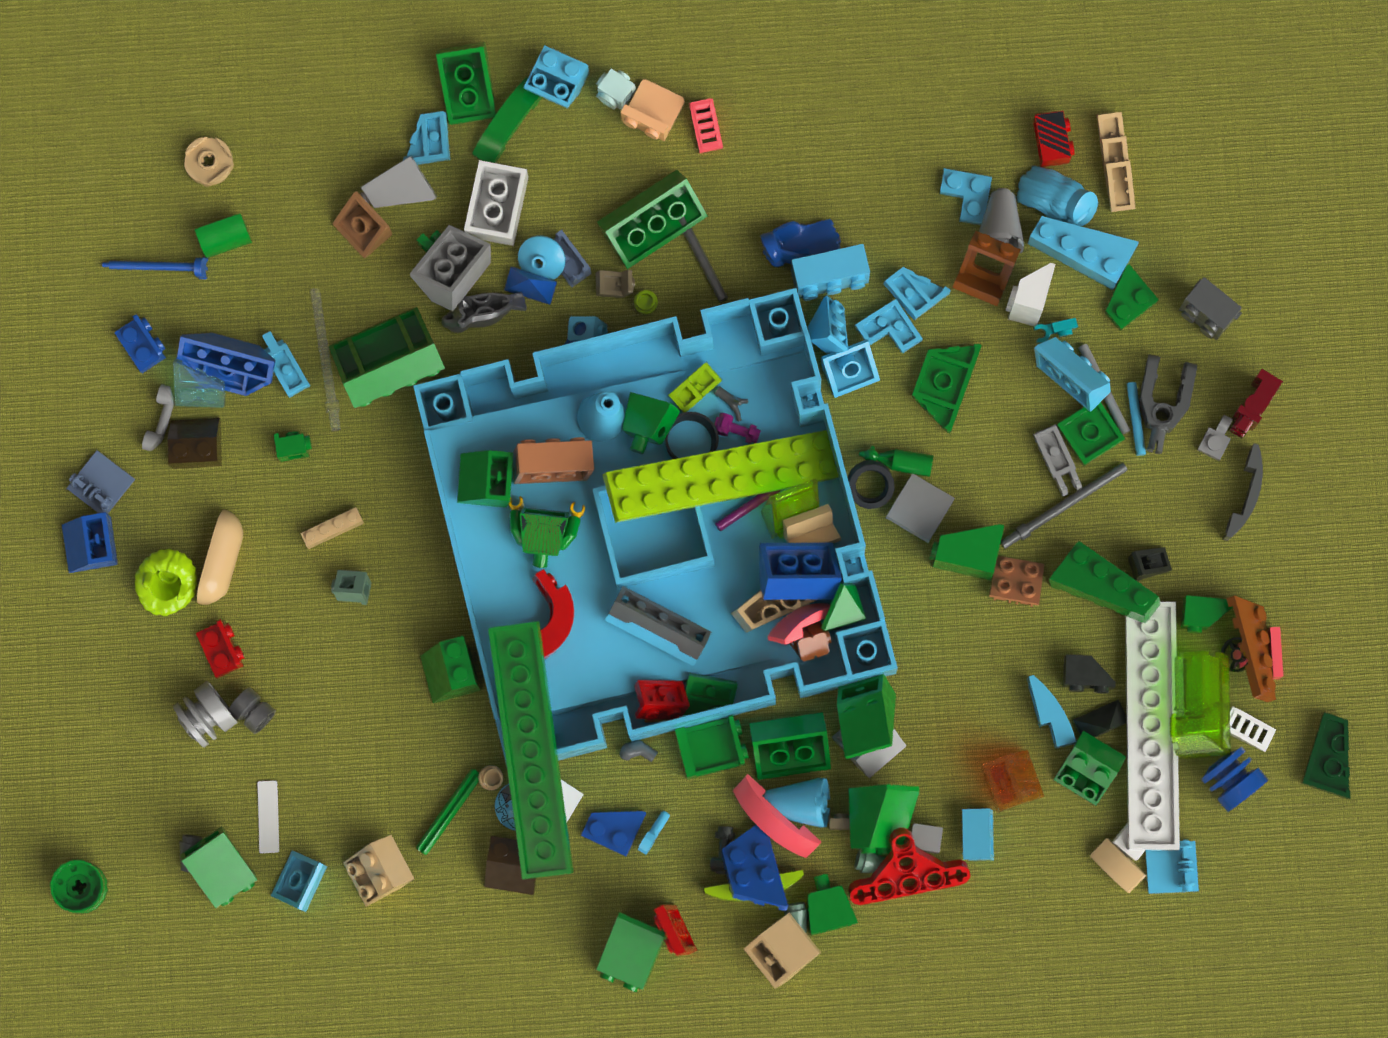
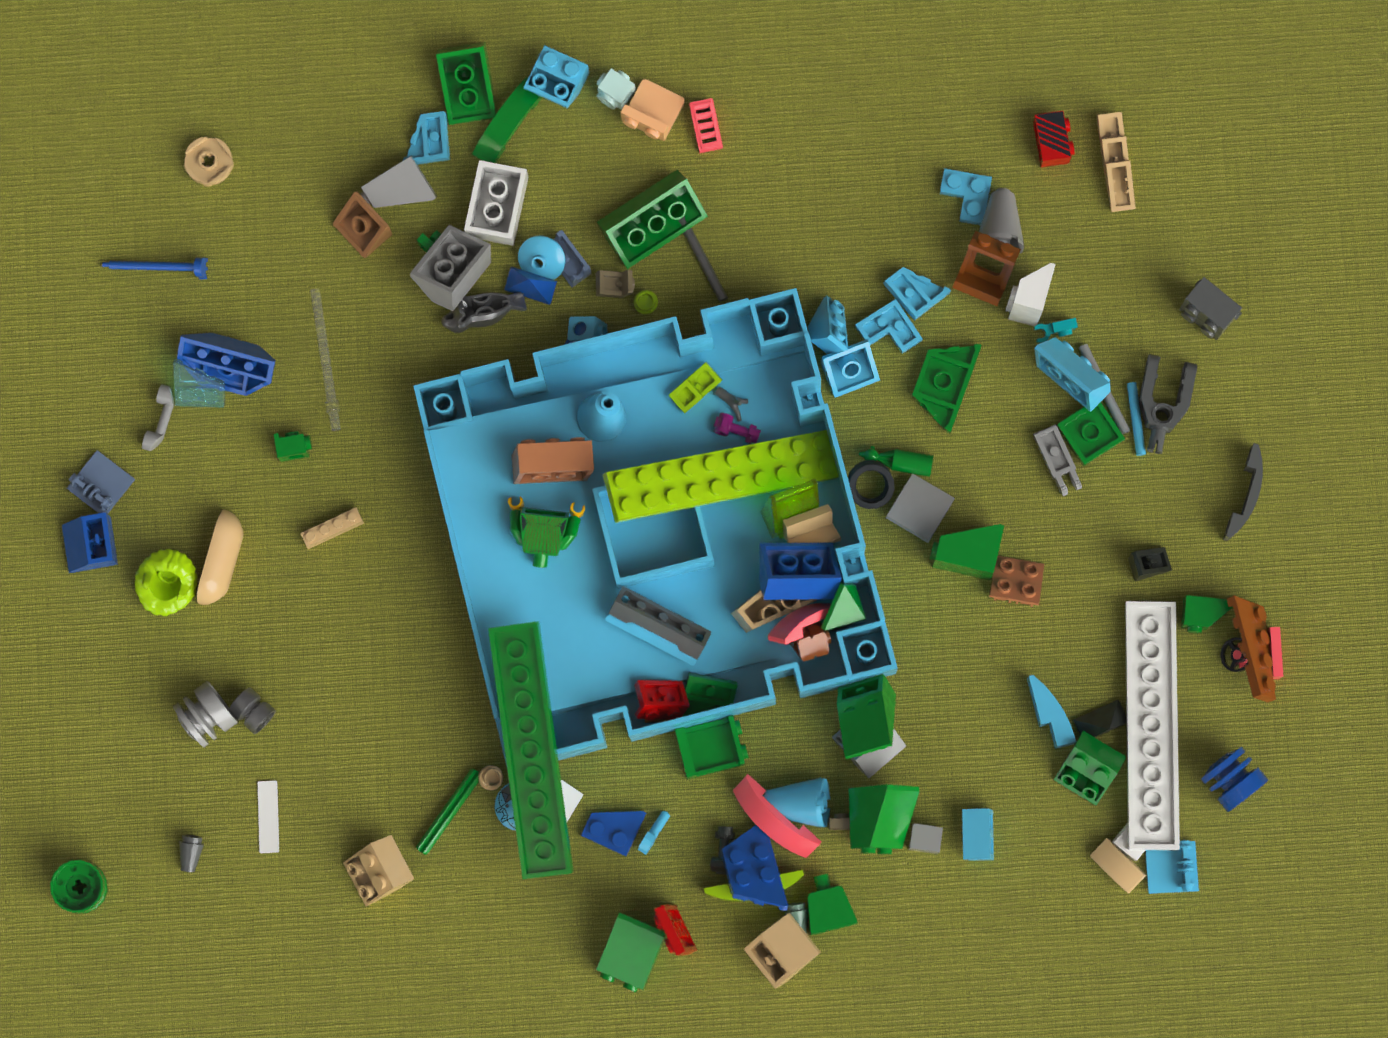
(140, 344): blue bracket -> none
(195, 443): dark brown slope -> none
(218, 868): panel -> none
(220, 649): red bracket -> none
(223, 235): green brick -> none
(285, 366): medium azure hinge -> none
(299, 881): medium azure slope -> none
(351, 586): sand green brick -> none
(386, 358): green slope -> none
(450, 670): green slope -> none
(485, 478): green slope -> none
(504, 867): dark brown slope -> none
(561, 612): red arch -> none
(635, 749): dark grey arm -> none
(648, 421): green torso -> none
(703, 420): black tyre -> none
(743, 510): magenta bar -> none
(790, 746): green slope -> none
(798, 241): blue hair -> none
(830, 272): medium azure brick -> none
(867, 862): sand green cone -> none
(919, 869): red beam -> none
(1012, 780): clear orange slope -> none
(1024, 530): dark grey bar -> none
(1057, 196): medium azure hair -> none
(1084, 249): medium azure wedge -> none
(1085, 672): pearl dark grey slope -> none
(1099, 581): green wedge -> none
(1129, 299): green wing -> none
(1201, 705): clear neon green brick -> none
(1215, 441): light grey plate -> none
(1234, 712): white slope -> none
(1250, 412): dark red hips -> none
(1328, 759): dark green wing -> none

